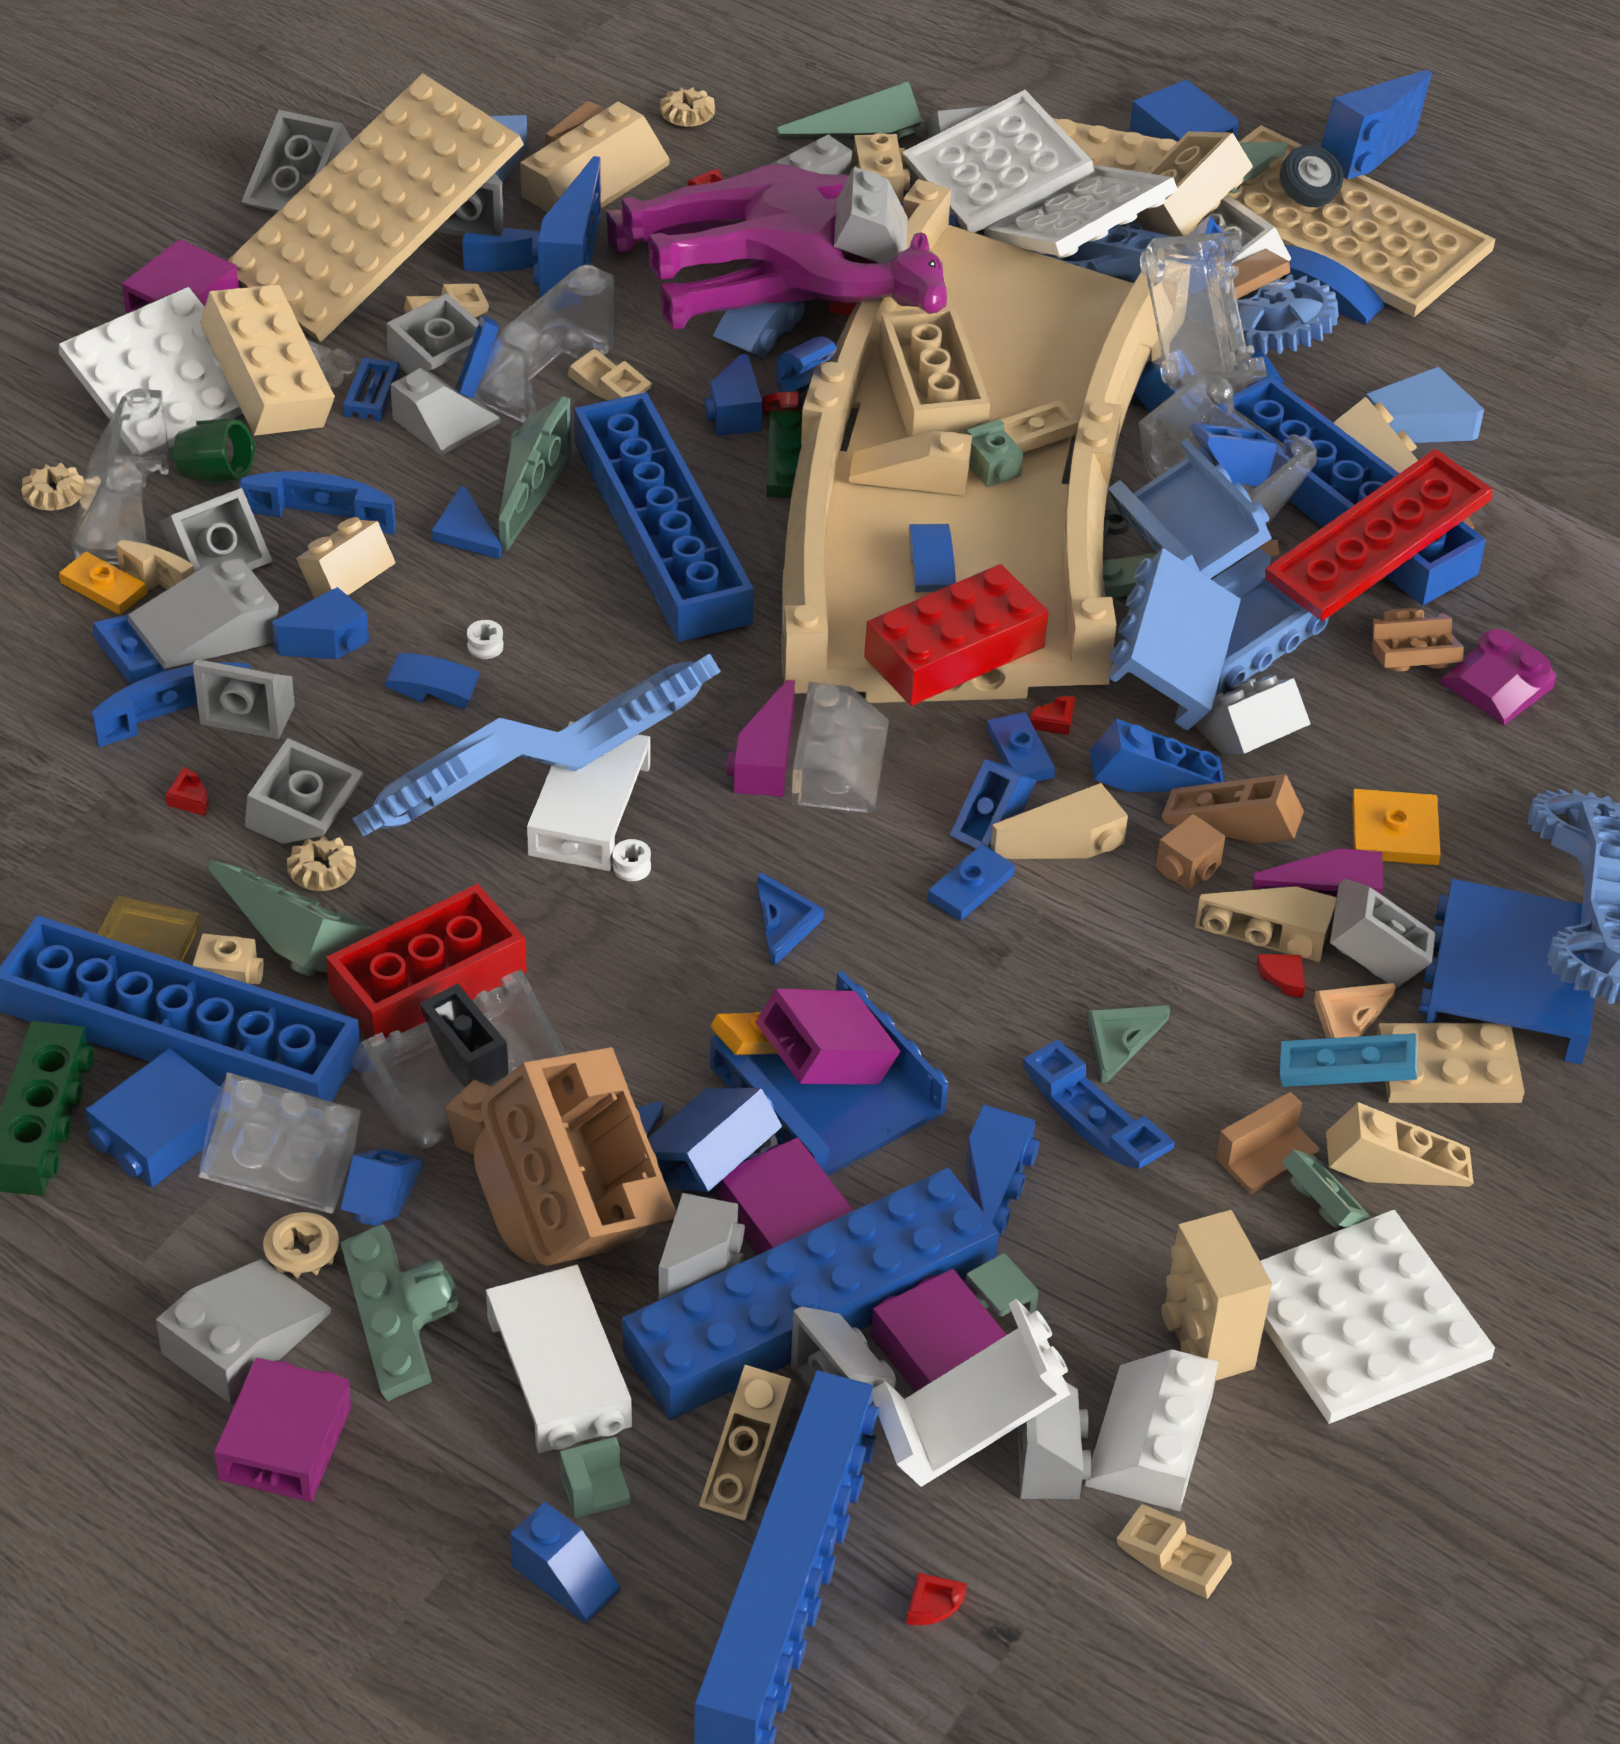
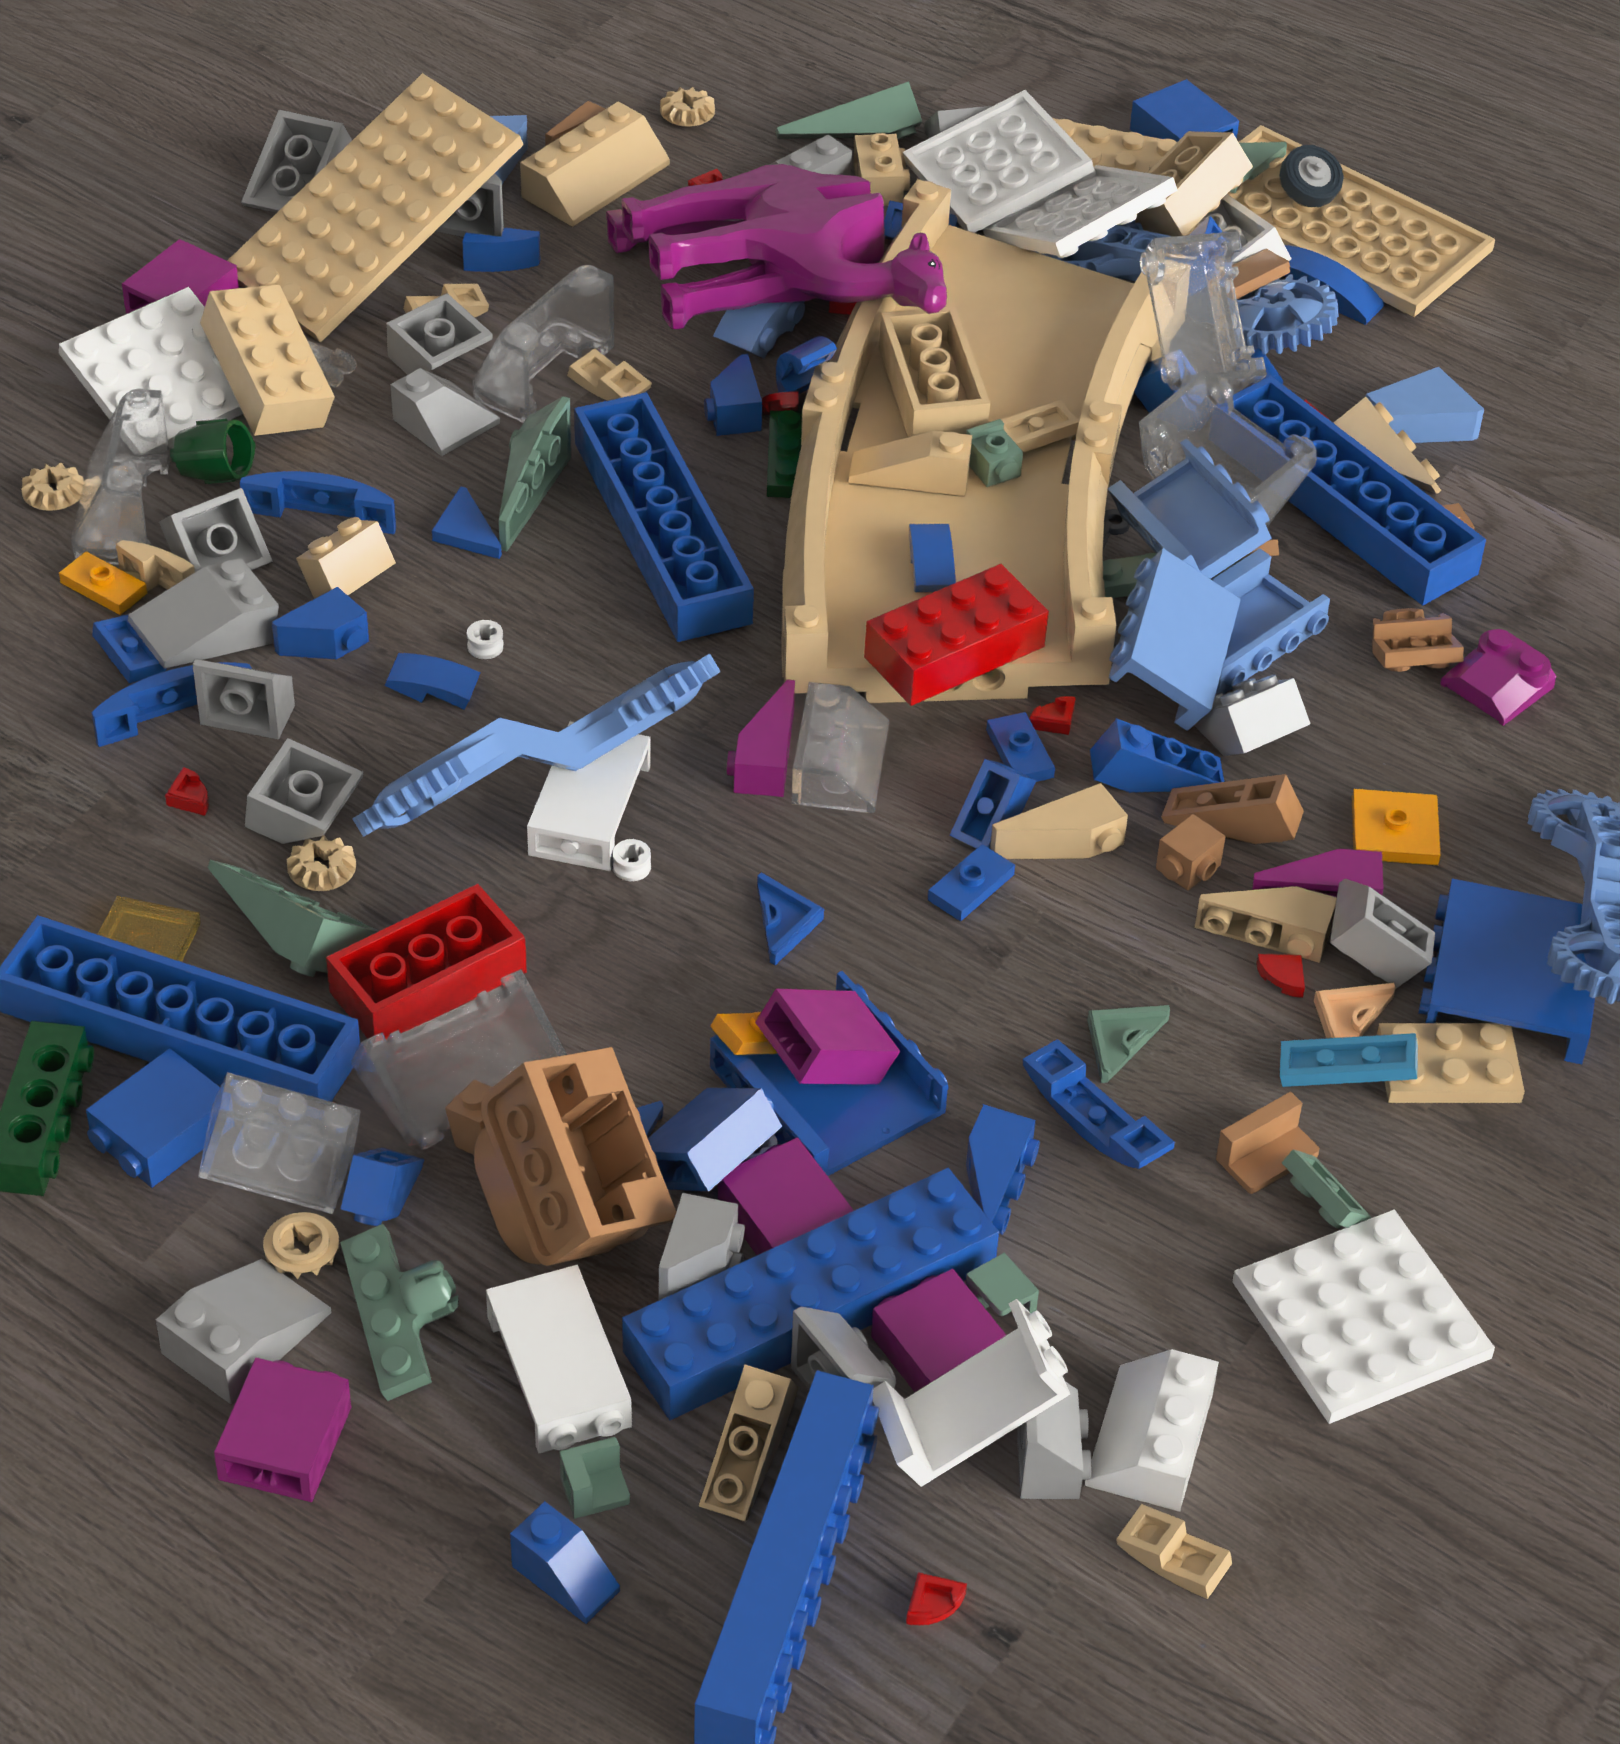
(230, 957): tan brick -> none
(367, 407): blue tile -> none
(465, 1037): black slope -> none
(477, 357): blue tile -> none
(569, 229): blue slope -> none
(870, 217): light grey slope -> none
(1217, 1293): tan brick -> none
(1241, 451): blue slope -> none
(1374, 122): blue slope -> none
(1378, 534): red plate -> none
(1390, 1150): tan slope -> none

